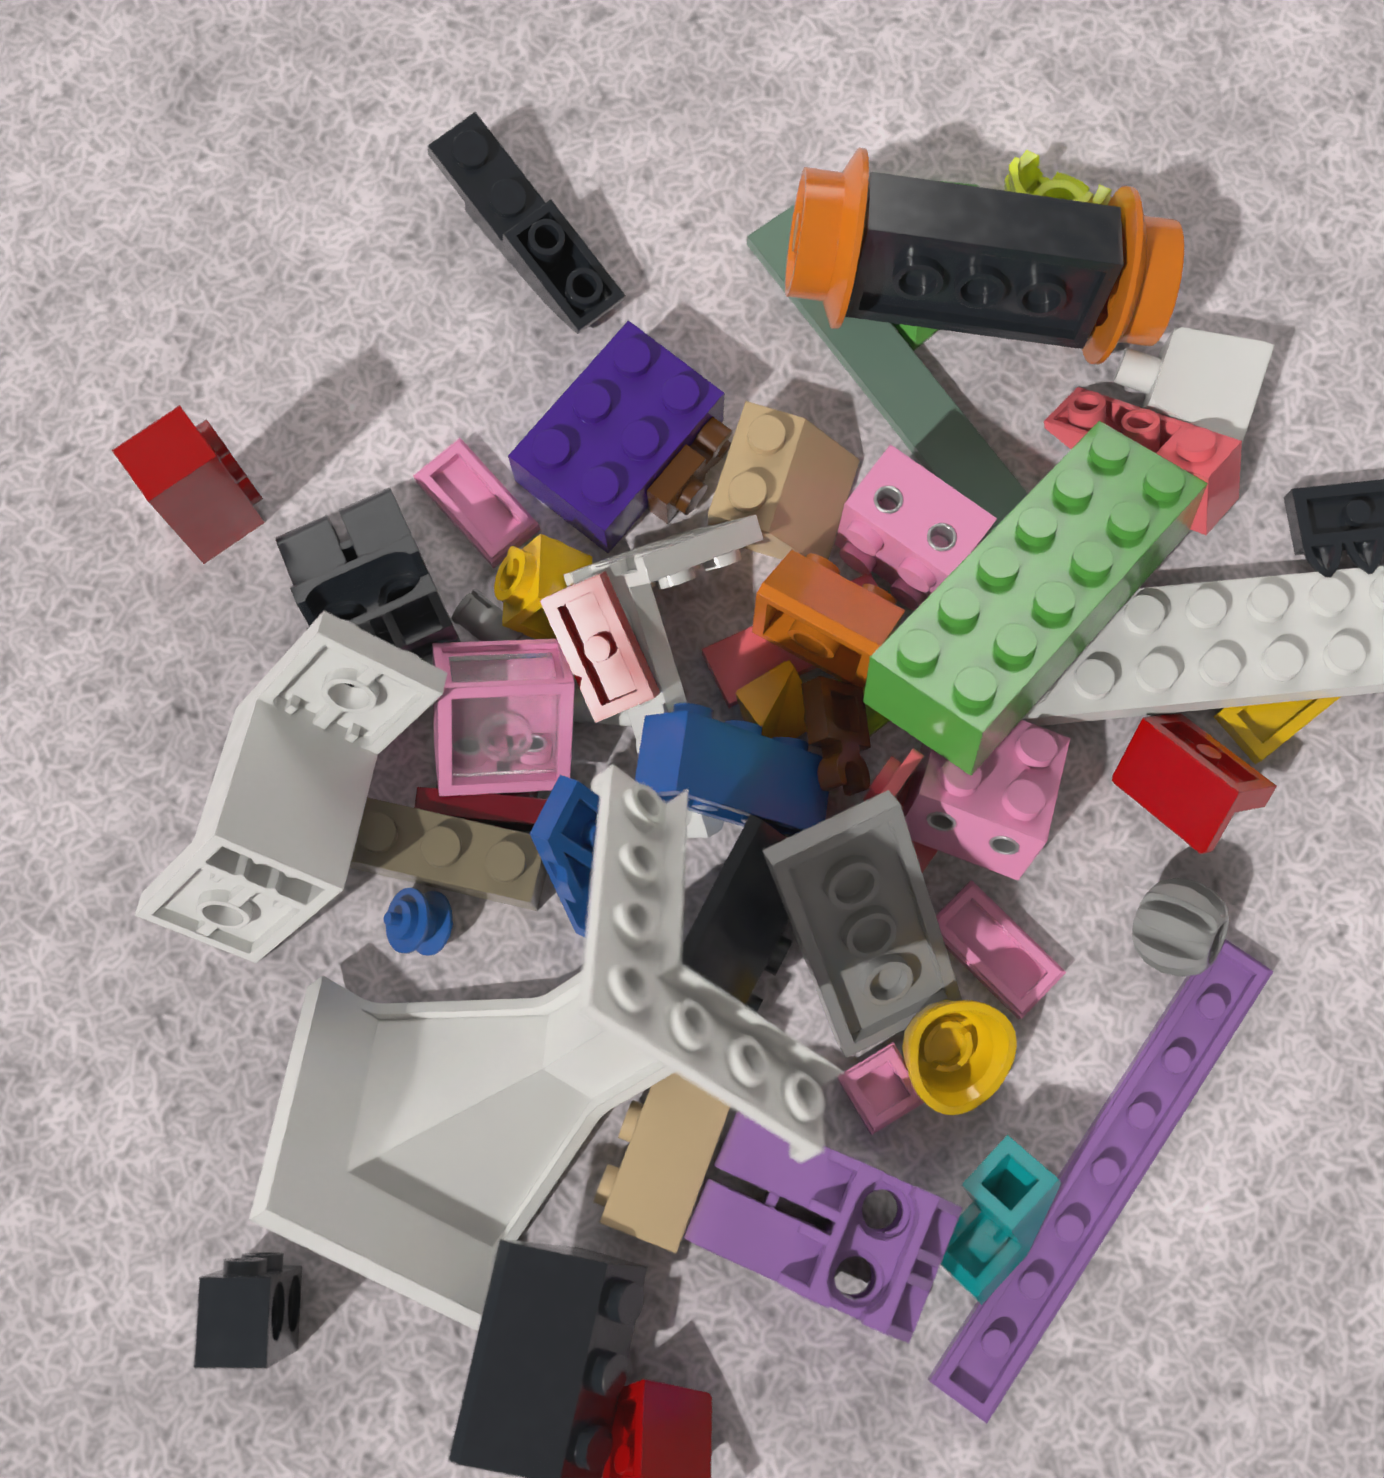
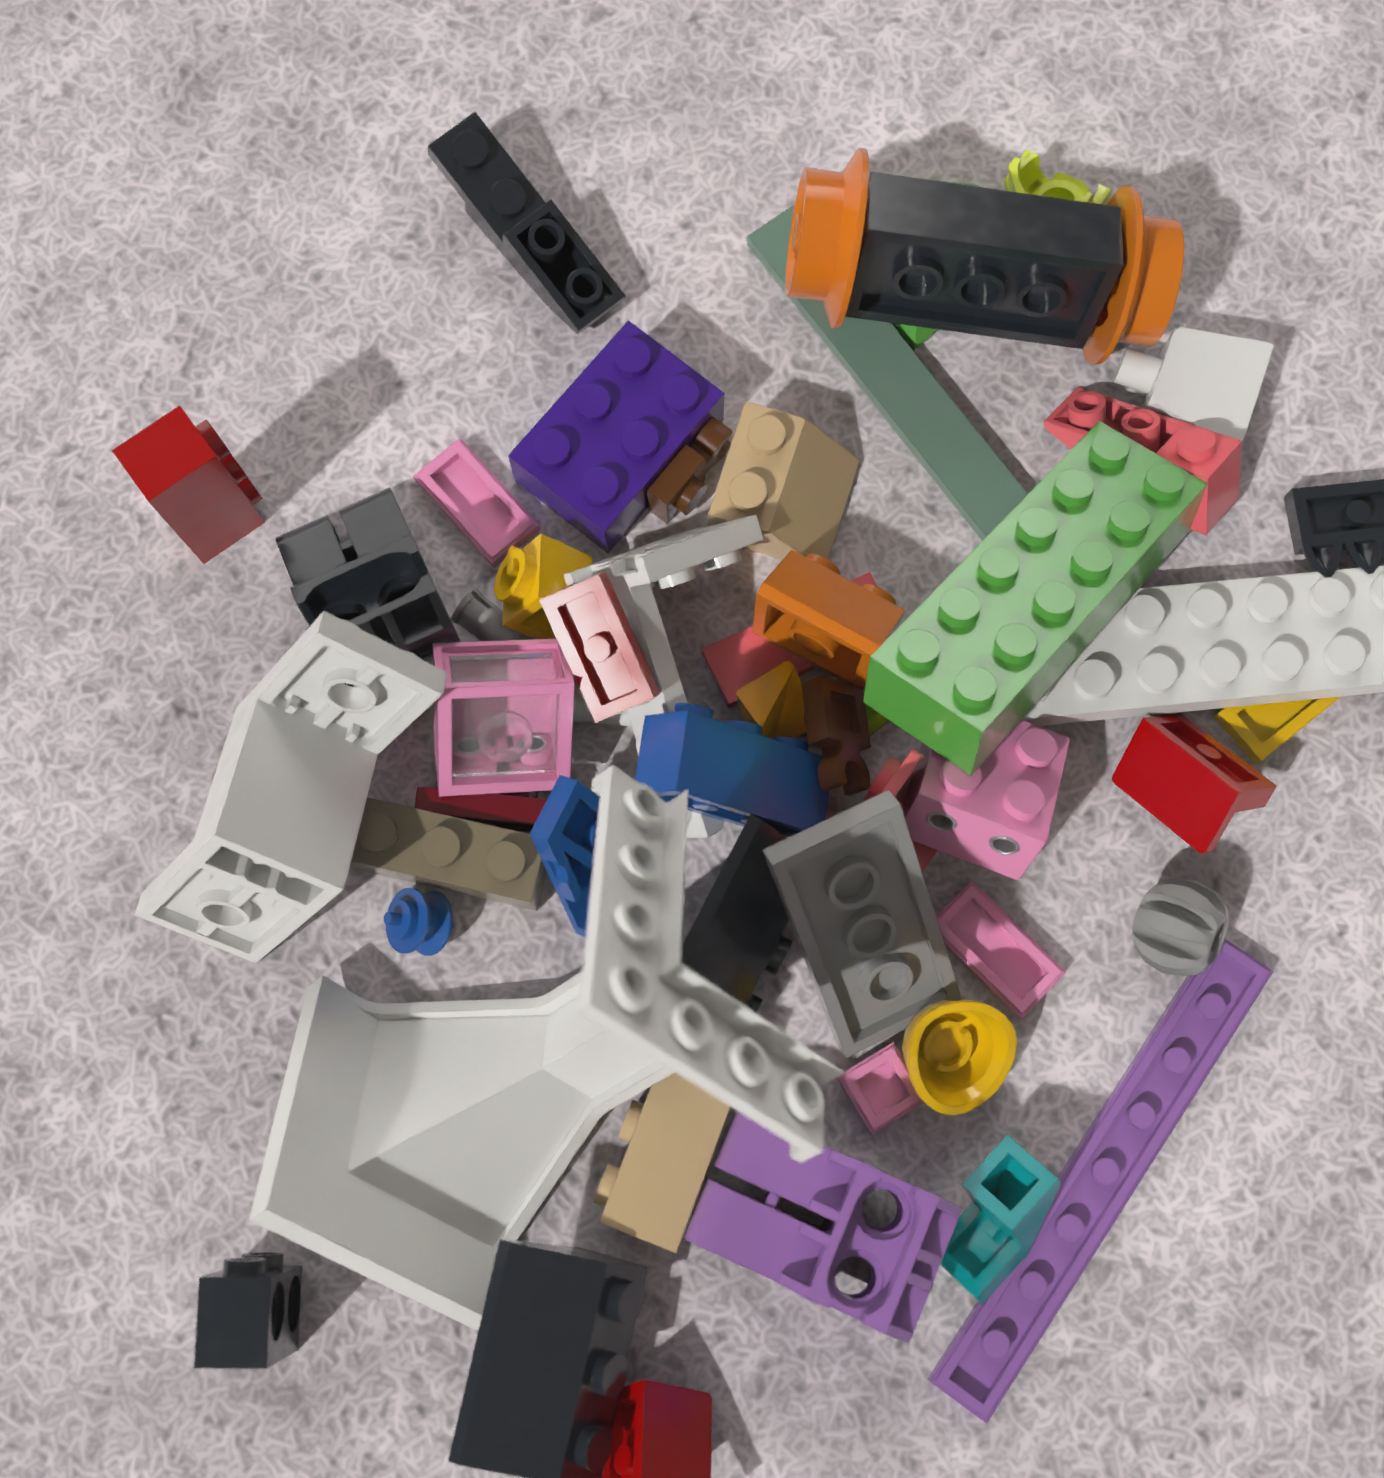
(909, 527): bright pink piece -> none

